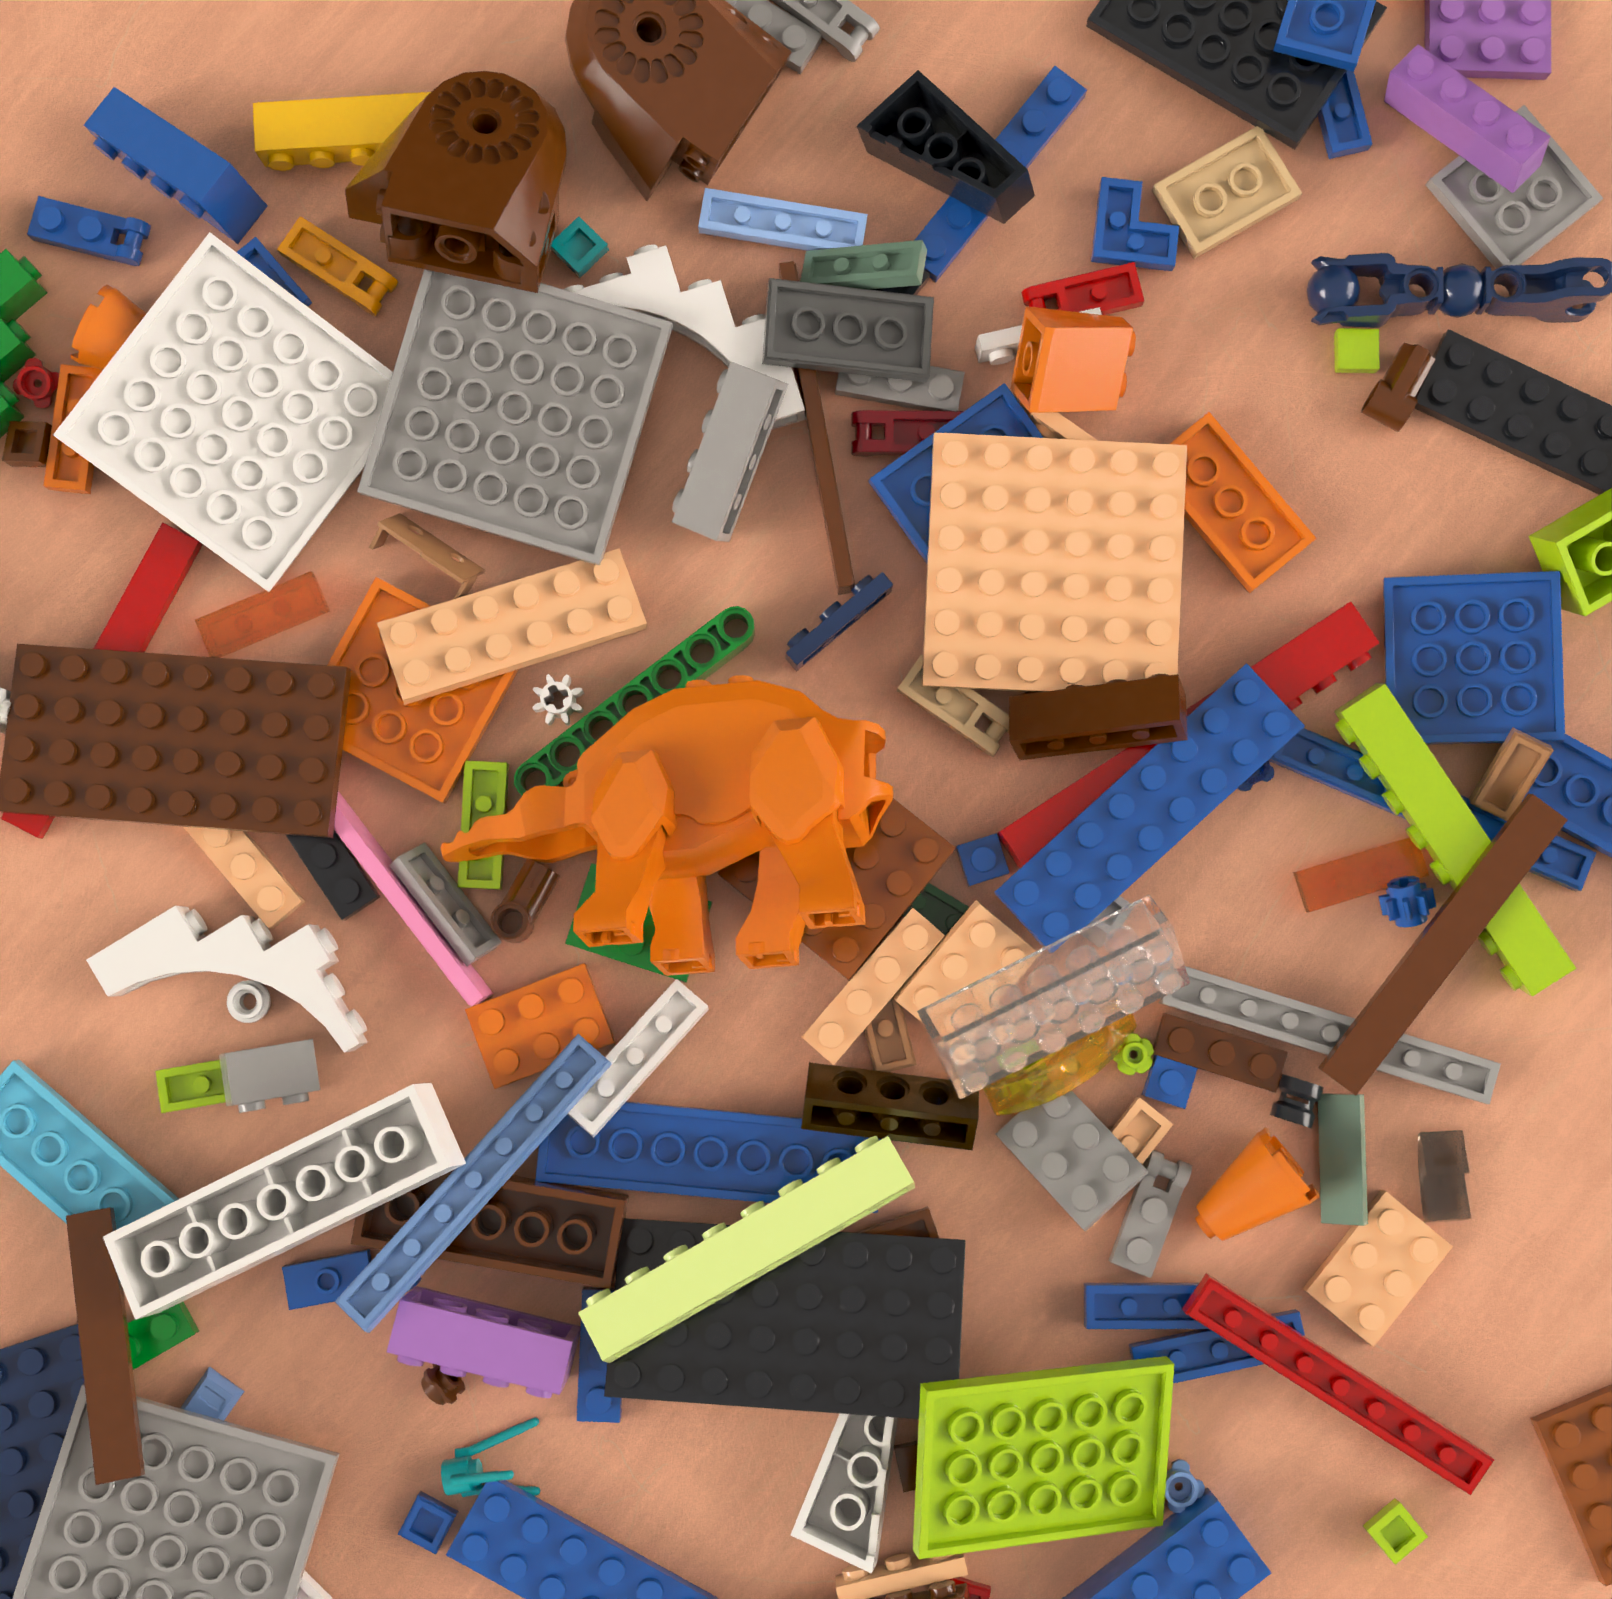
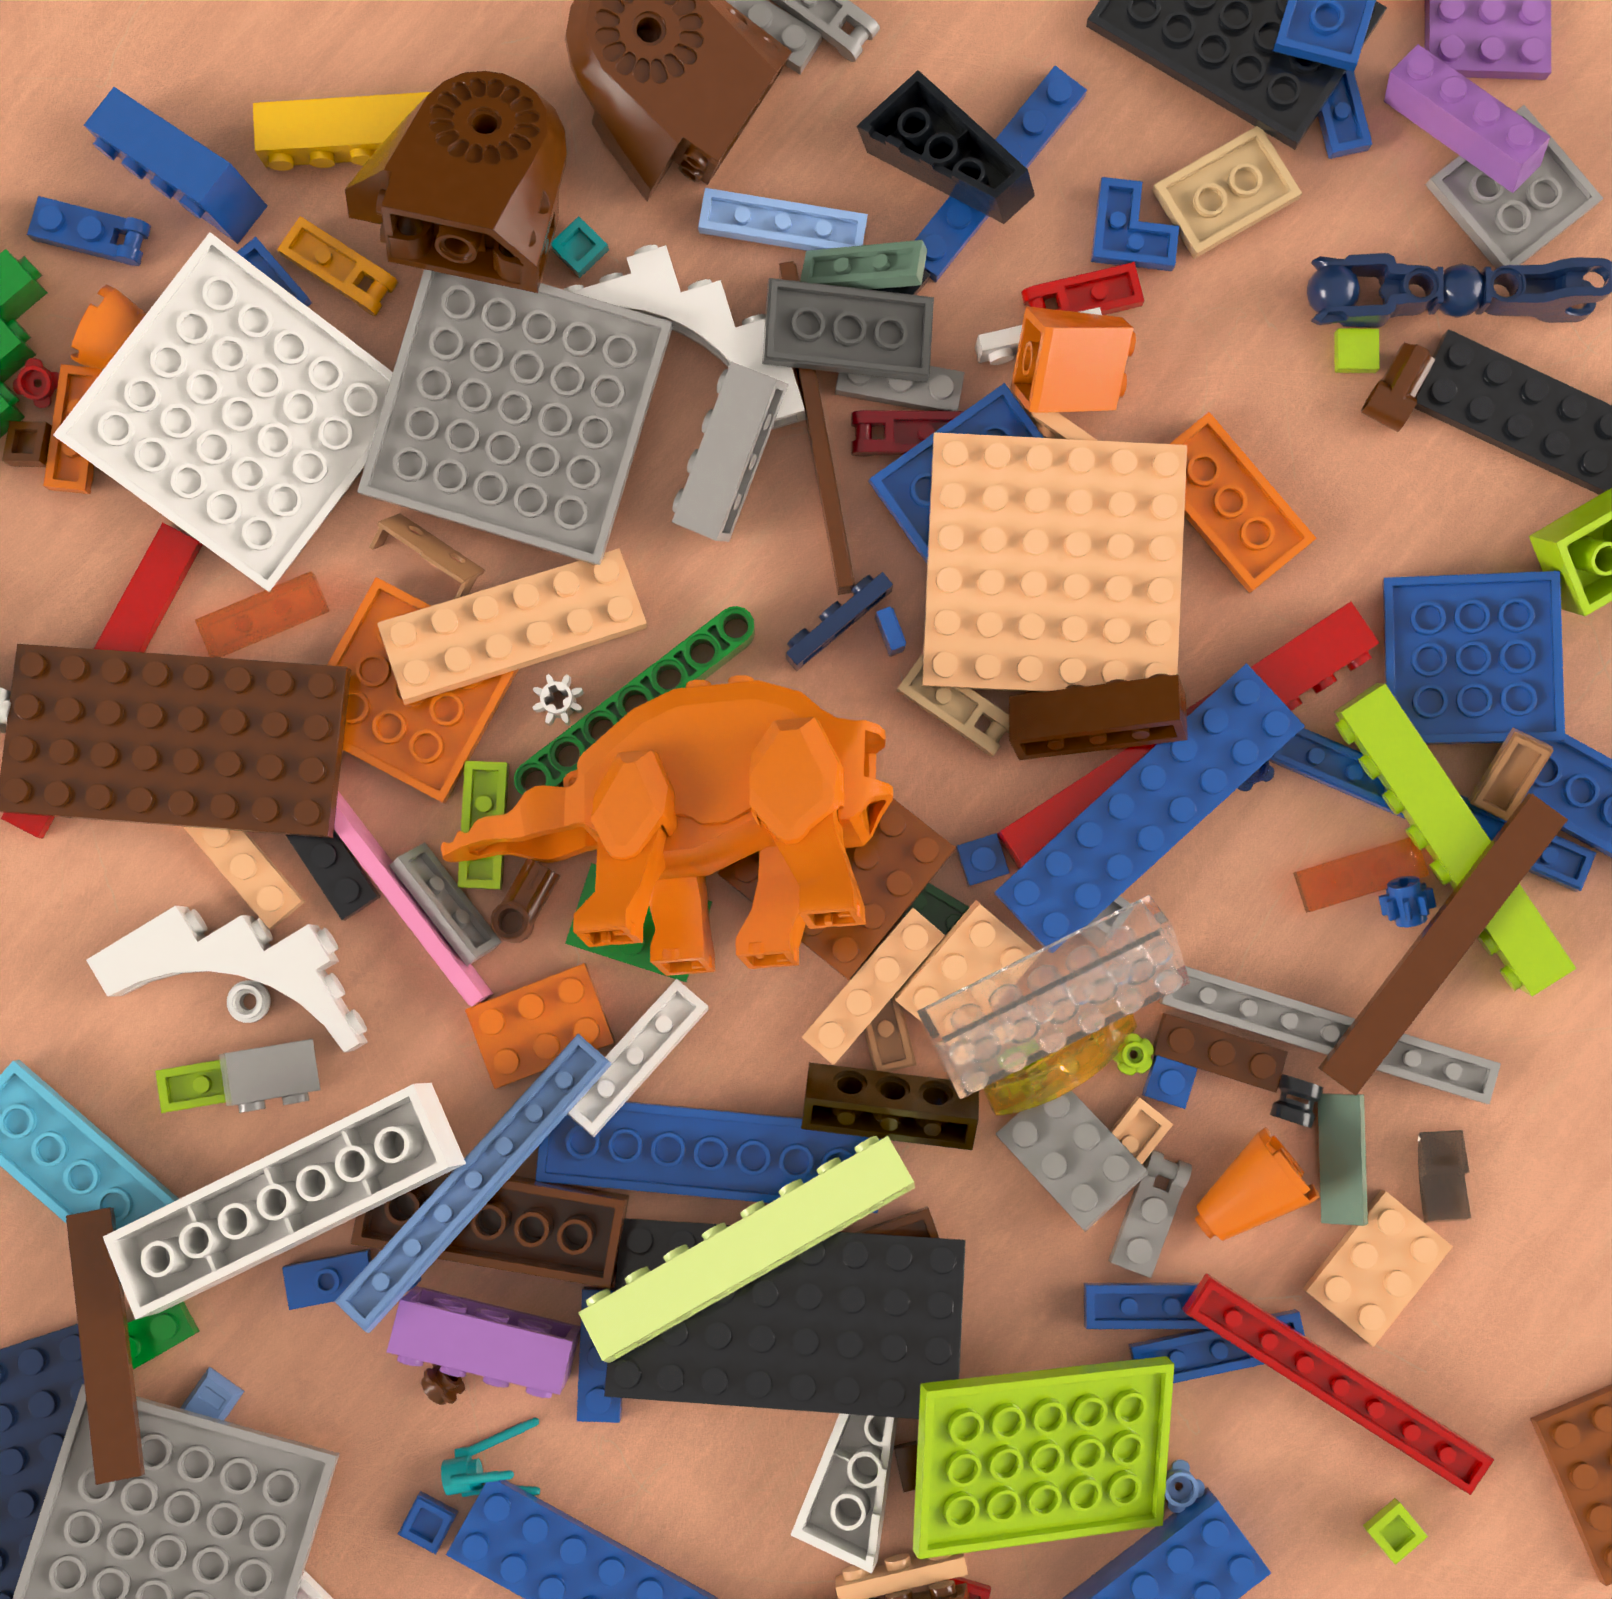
(890, 631): none -> blue tile

